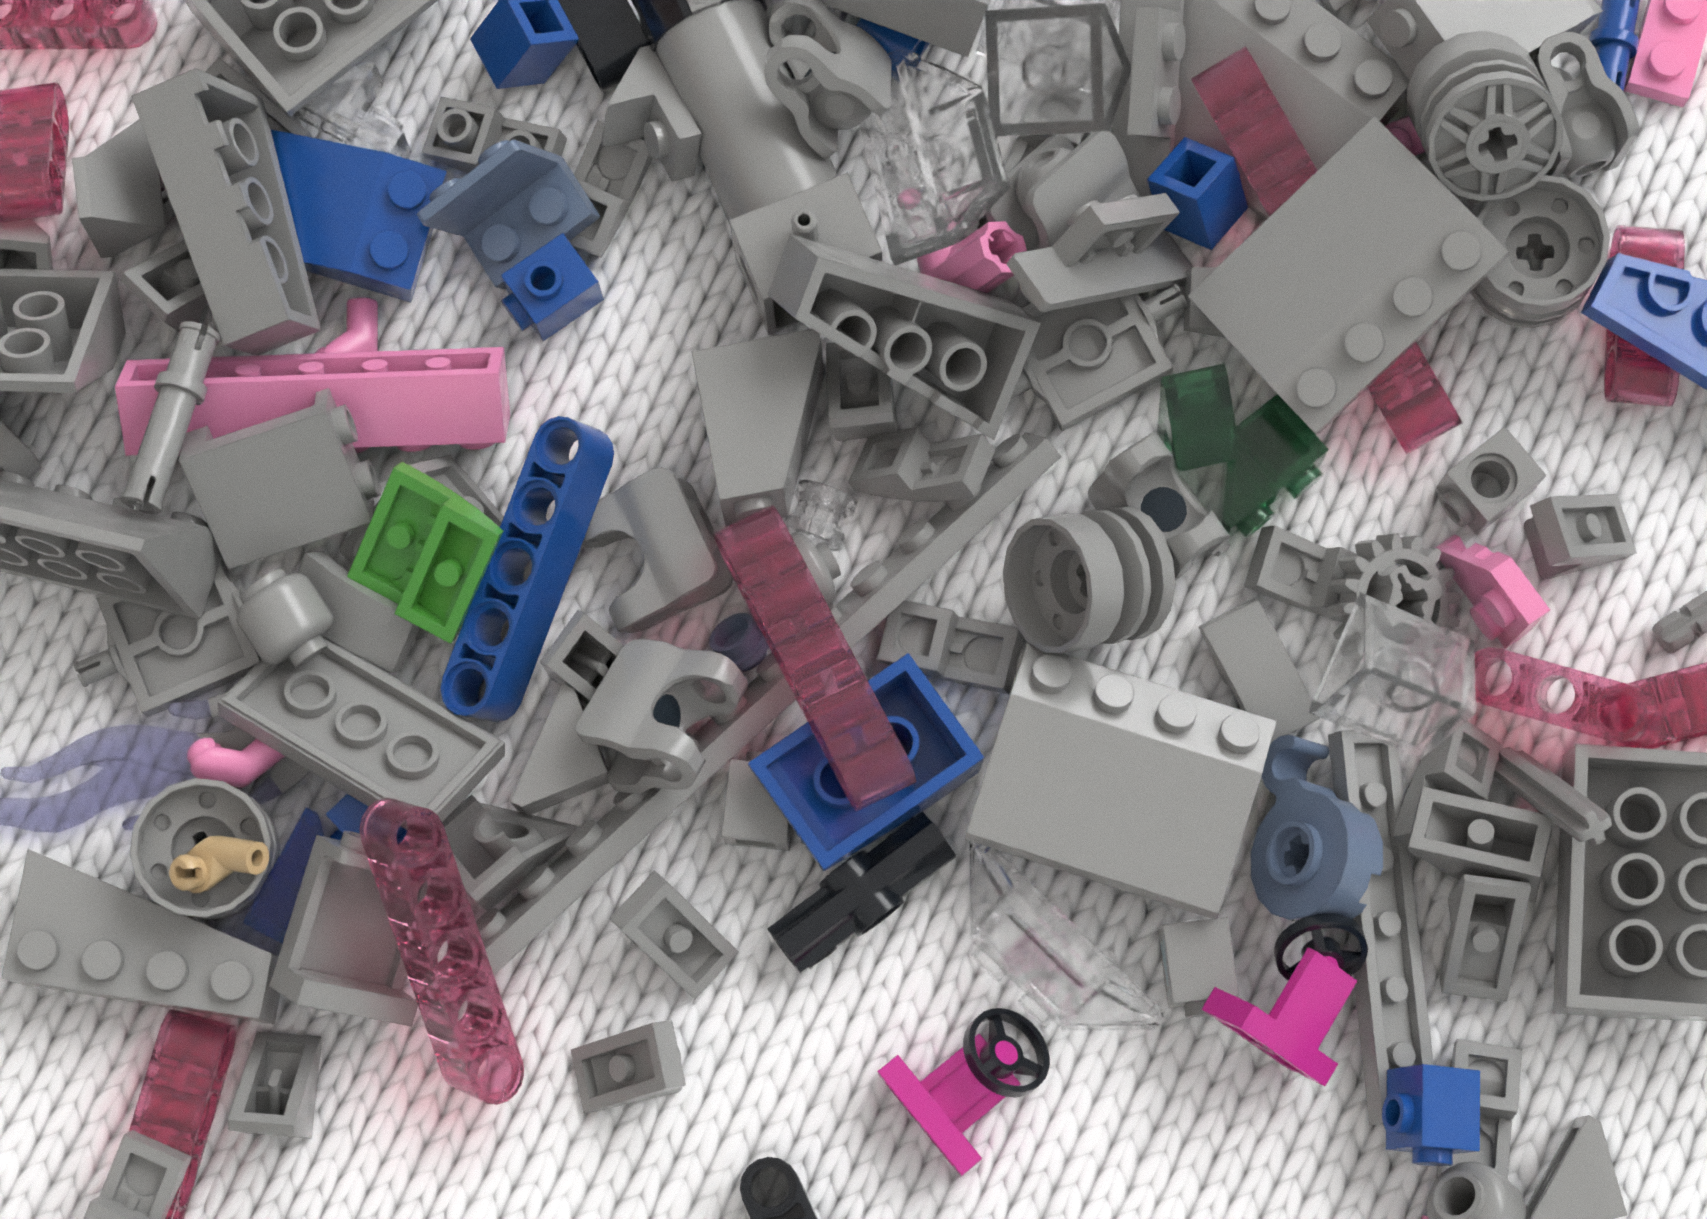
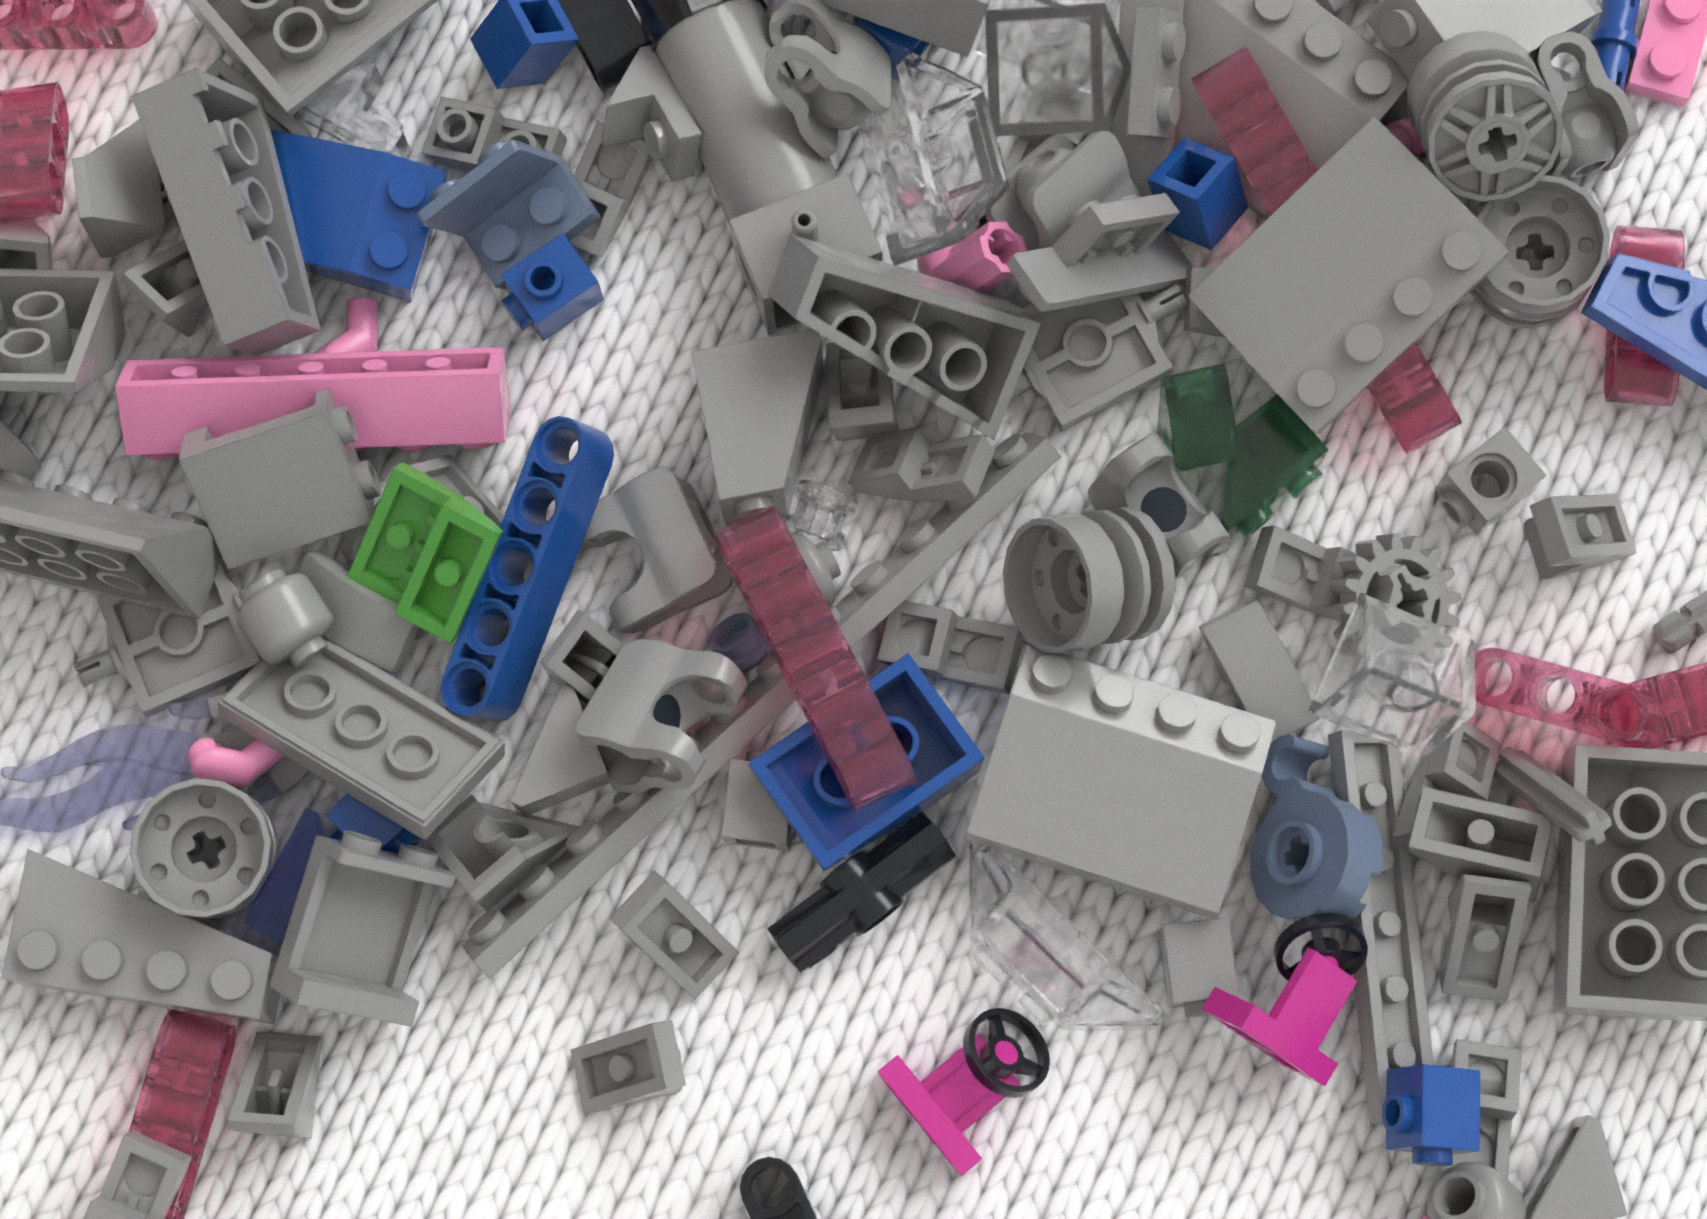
(178, 393): light grey pin -> none
(215, 860): tan arm -> none
(420, 933): clear pink beam -> none
(1500, 593): bright pink wing -> none

